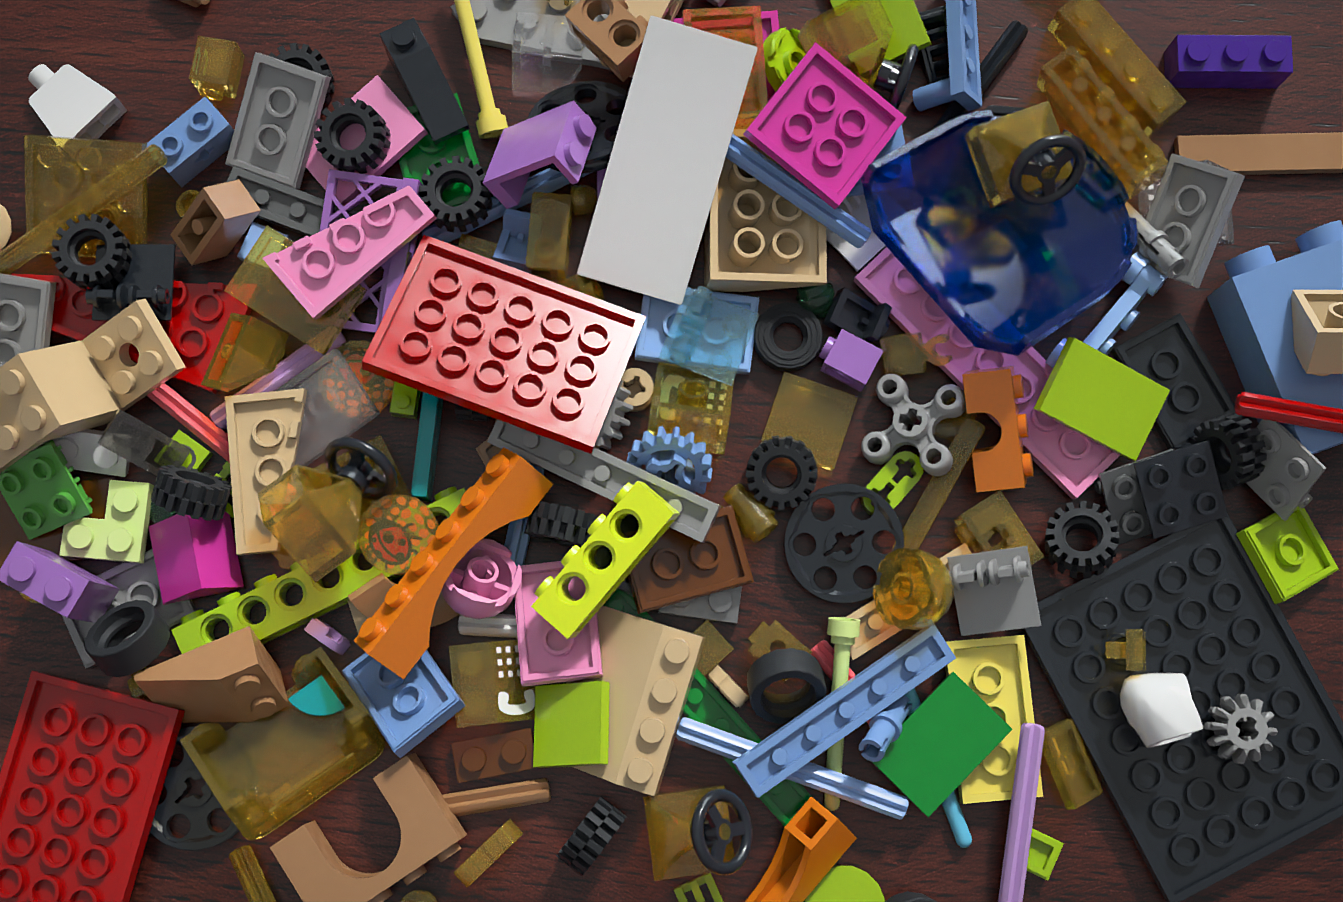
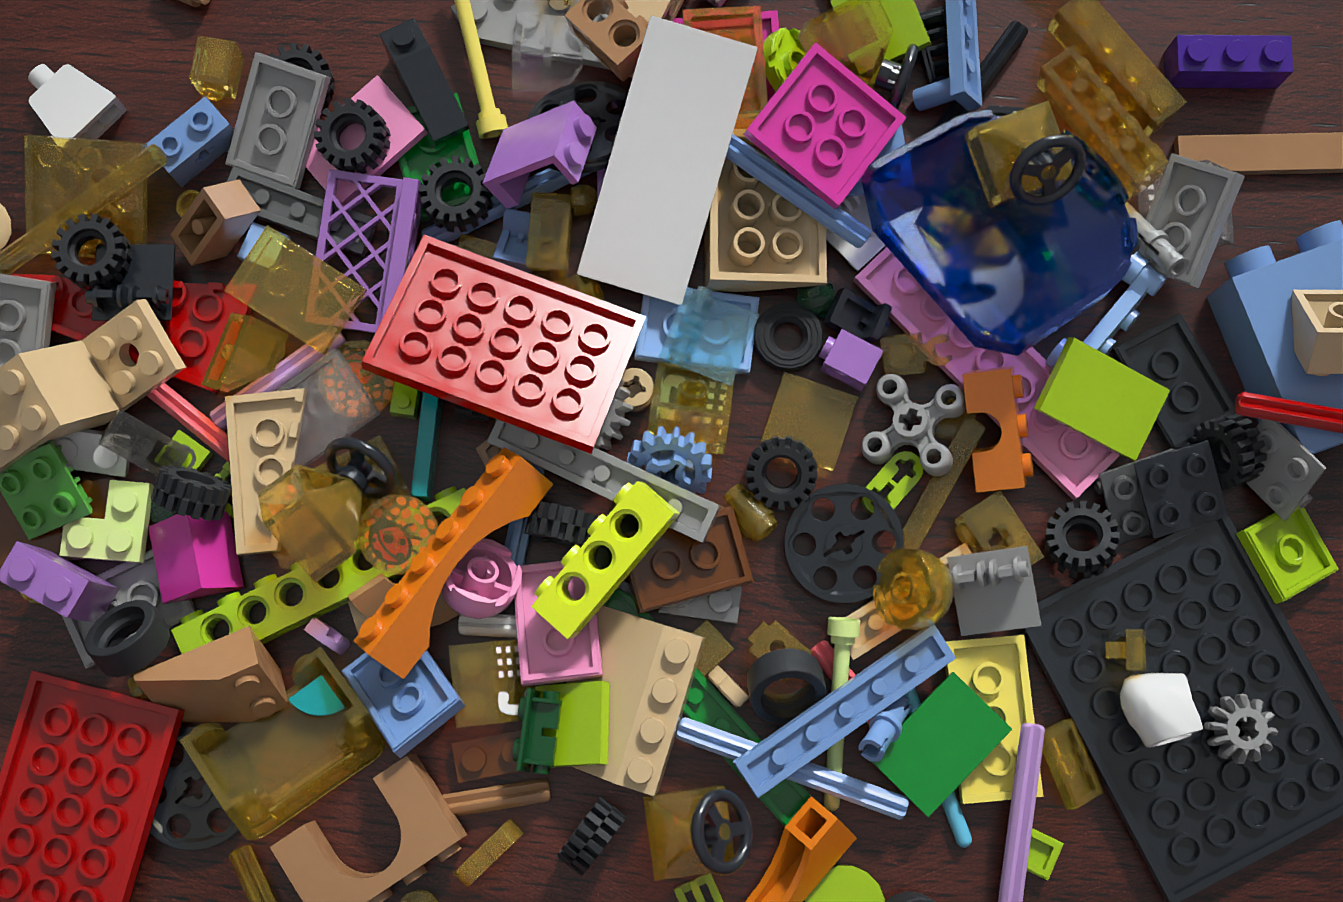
(337, 259): bright pink wing -> none
(533, 746): none -> dark green hinge

